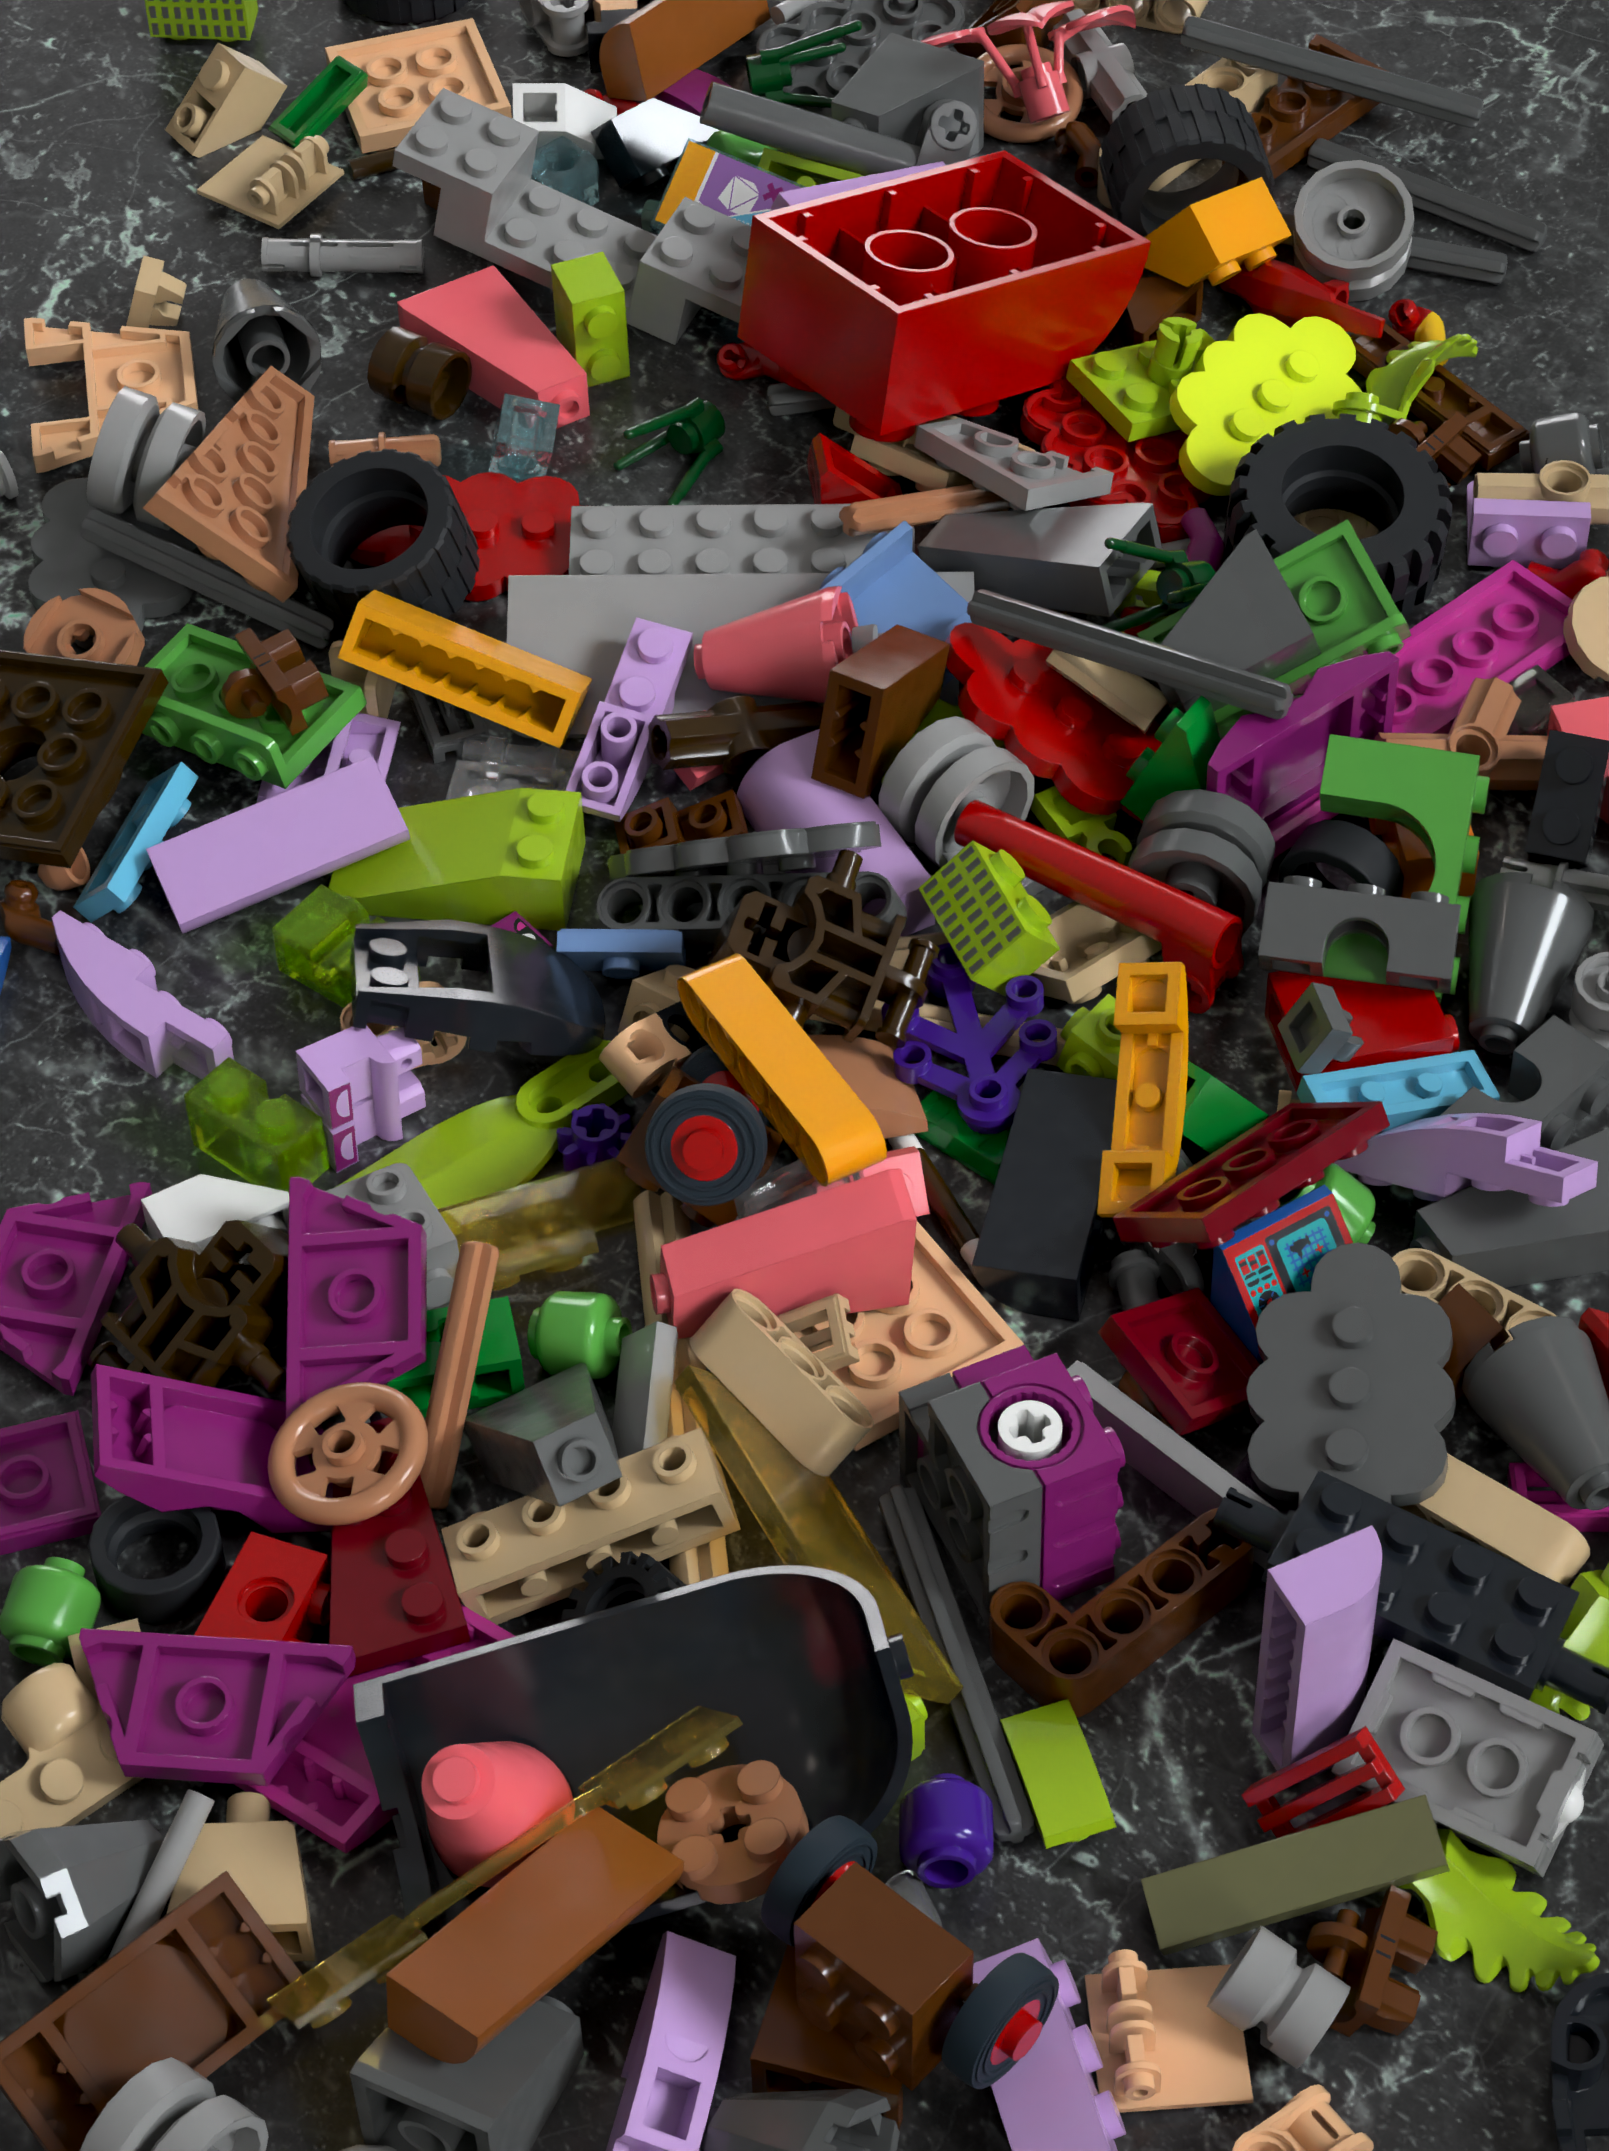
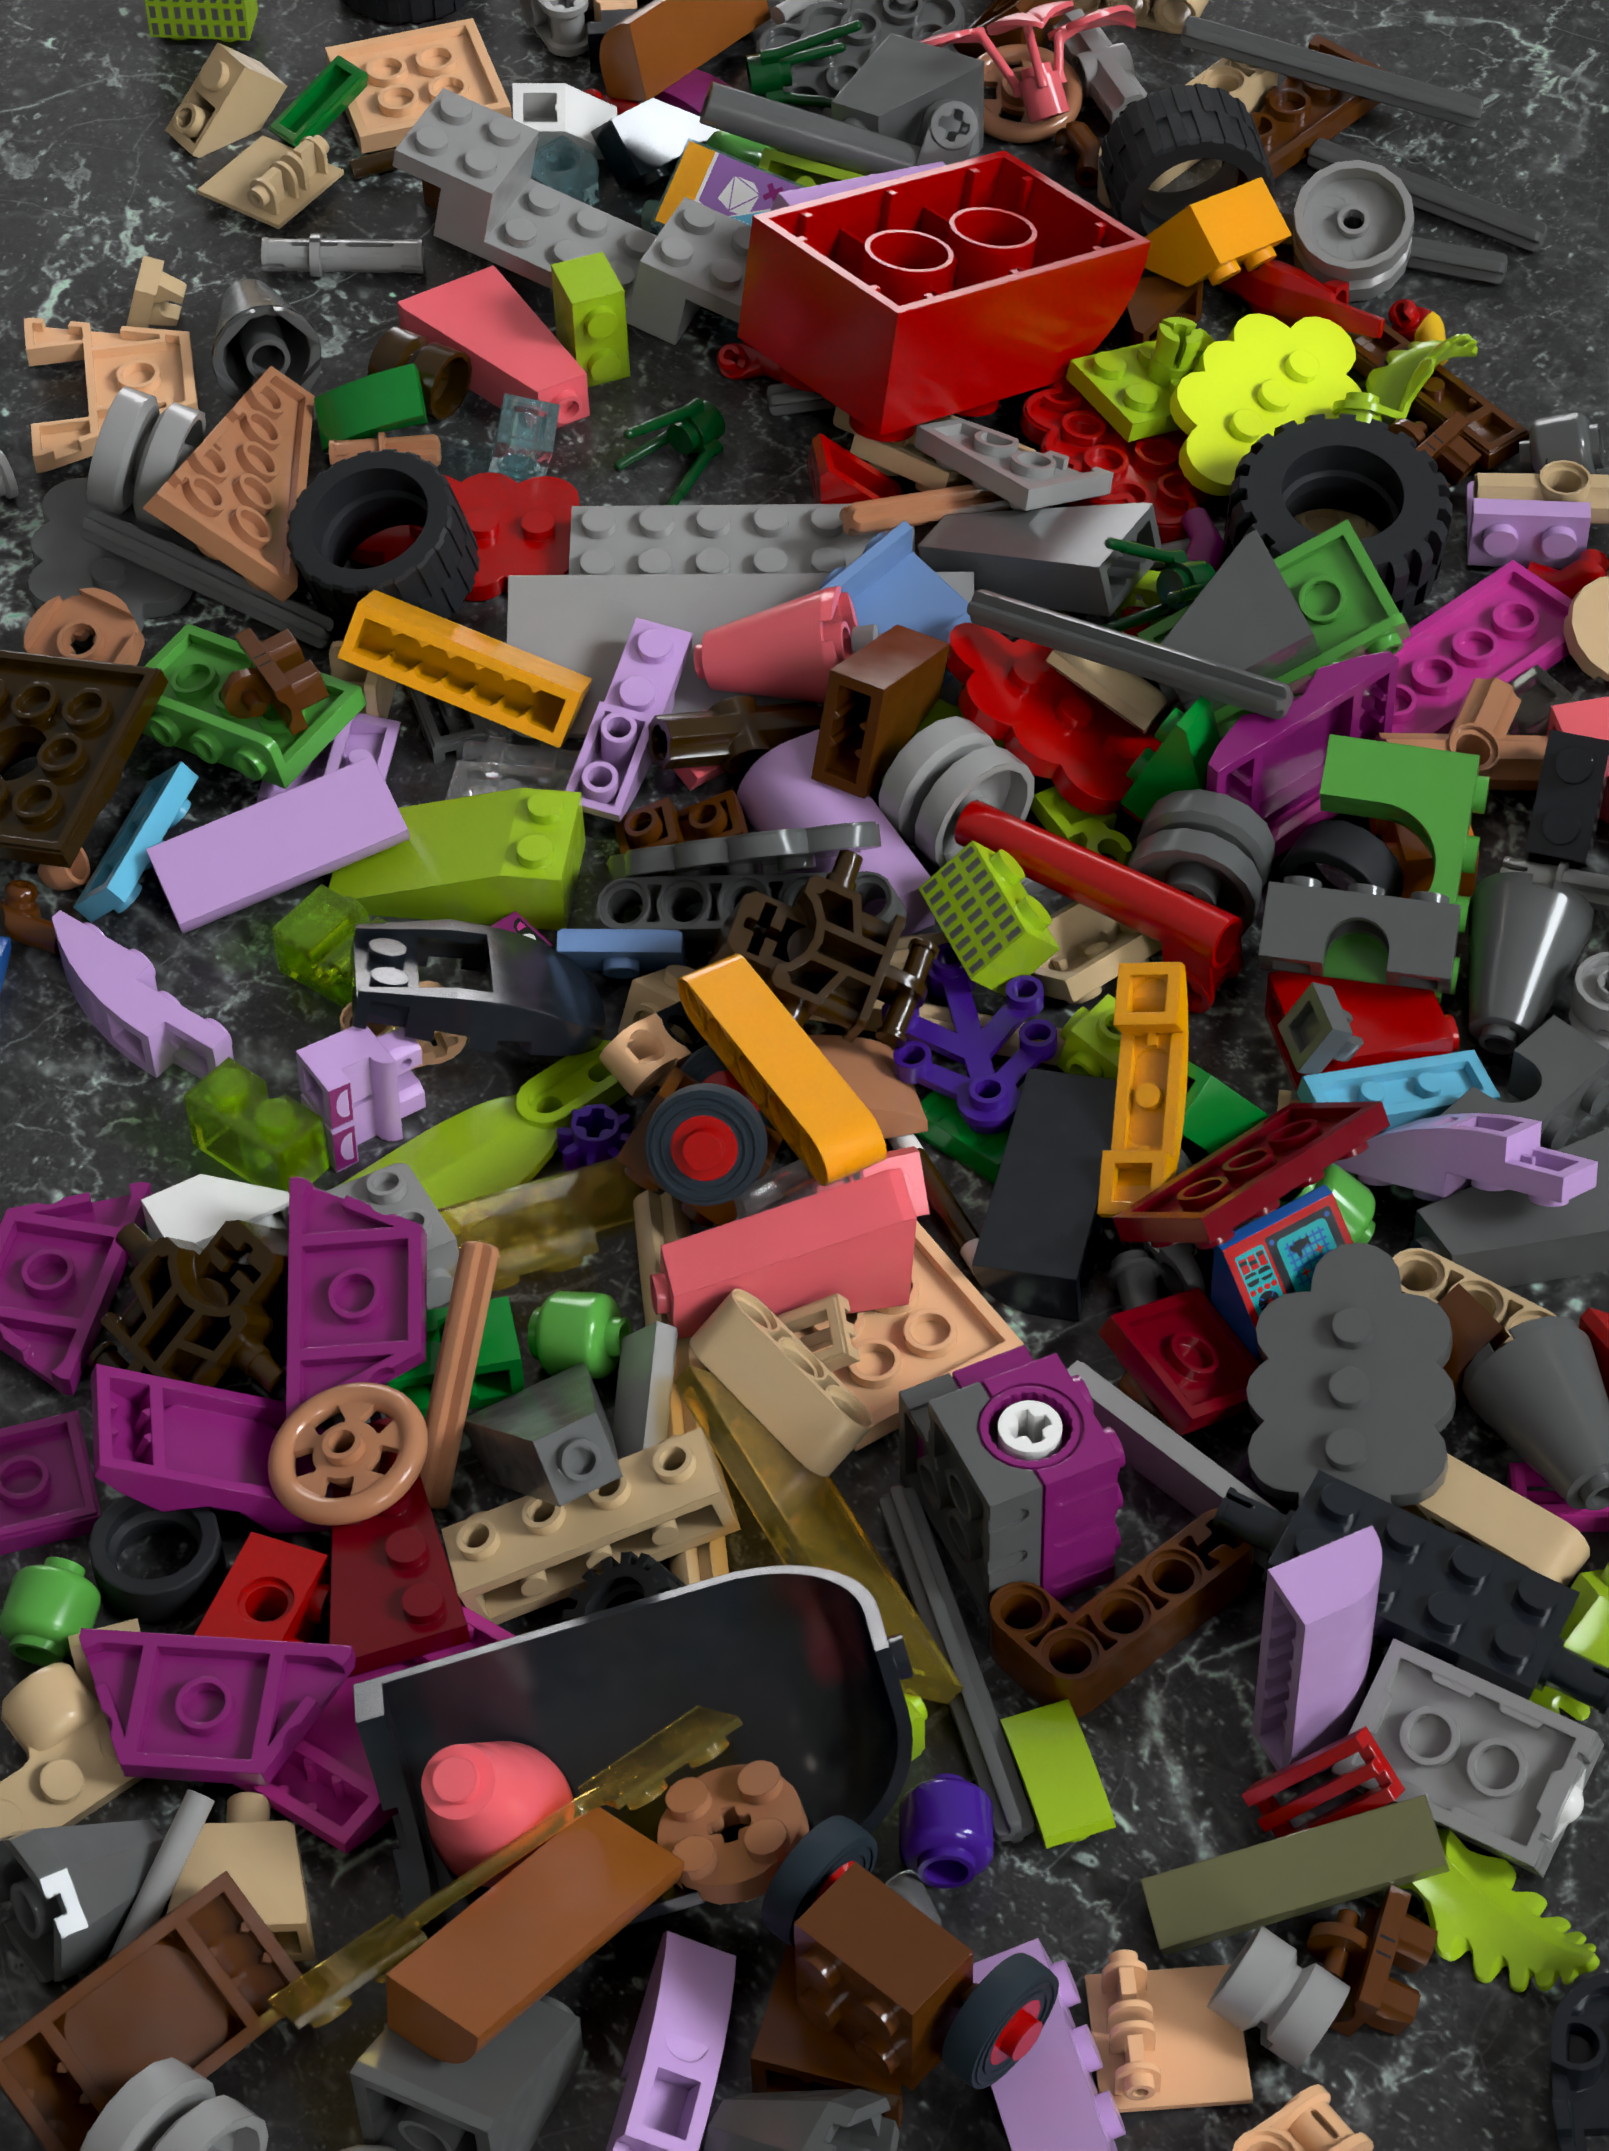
(371, 406): none -> green slope

